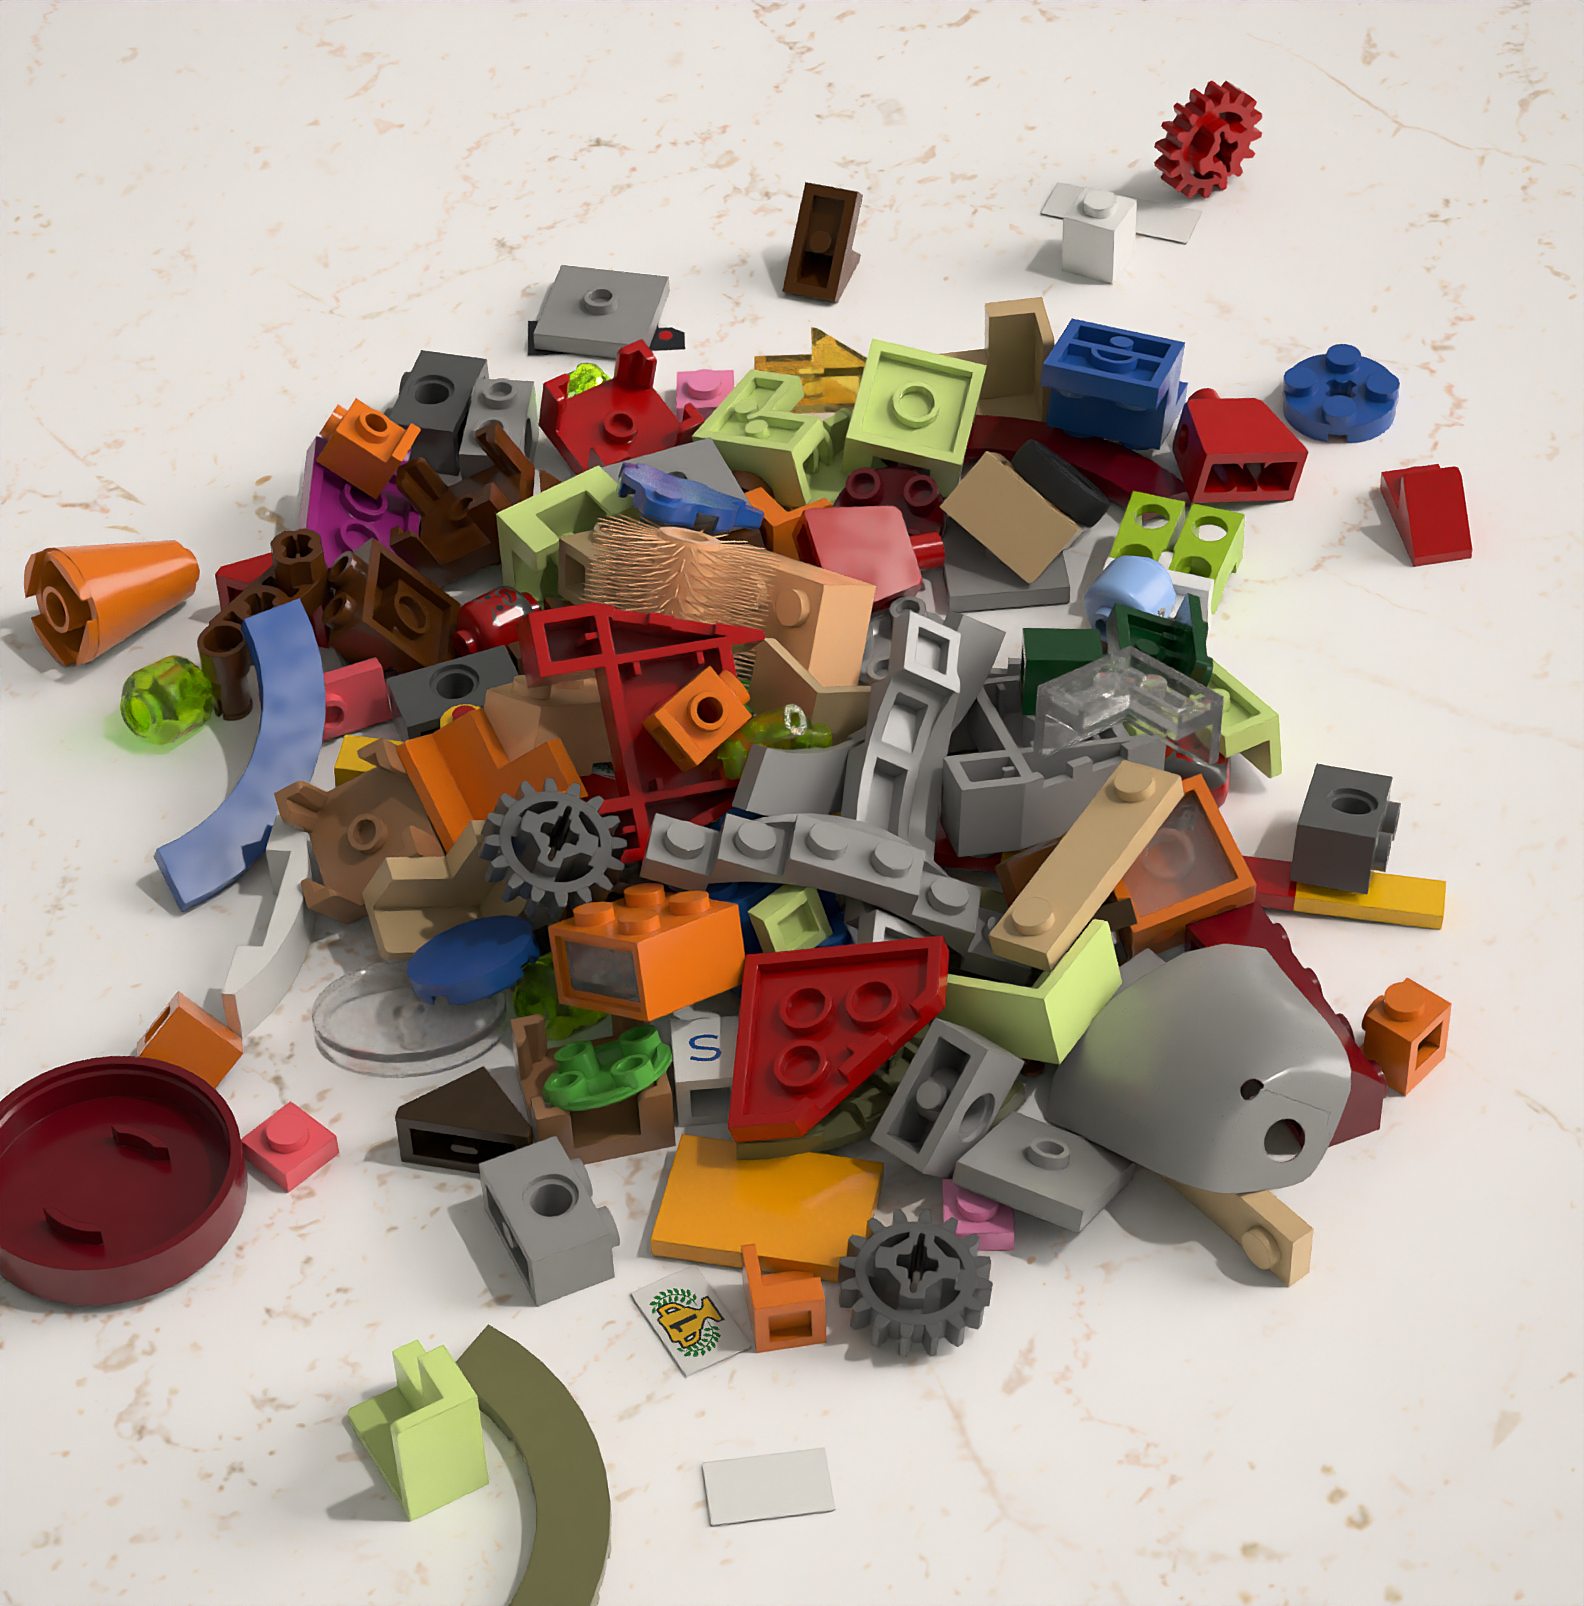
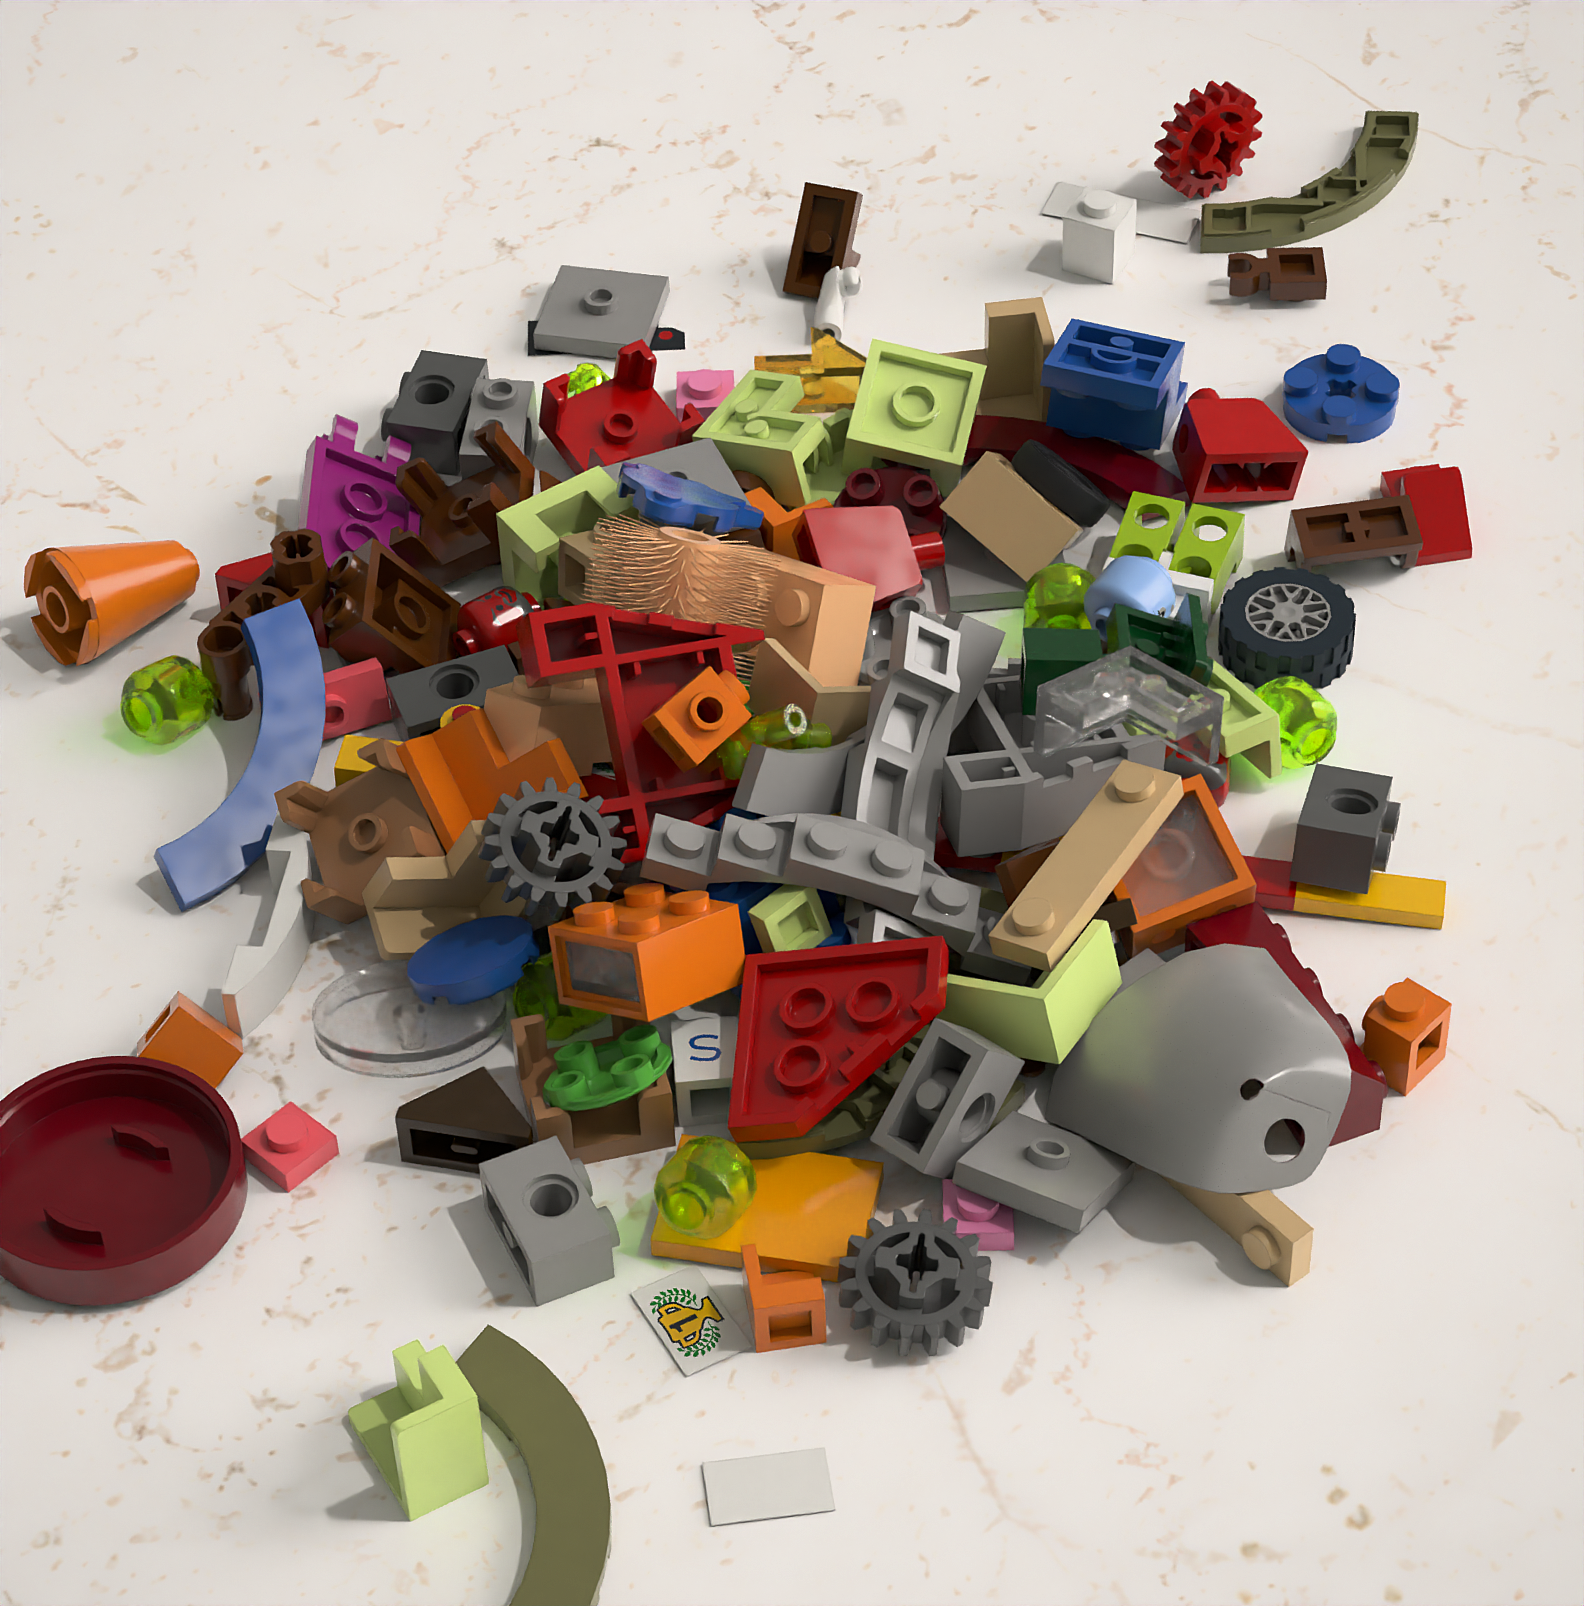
(364, 446): orange brick -> none
(705, 1187): none -> clear neon green head
(830, 304): none -> white arm
(1057, 597): none -> clear neon green head
(1285, 272): none -> reddish brown plate
(1286, 626): none -> black wheel
(1305, 720): none -> clear neon green head
(1325, 203): none -> olive tile
(1353, 532): none -> reddish brown hinge

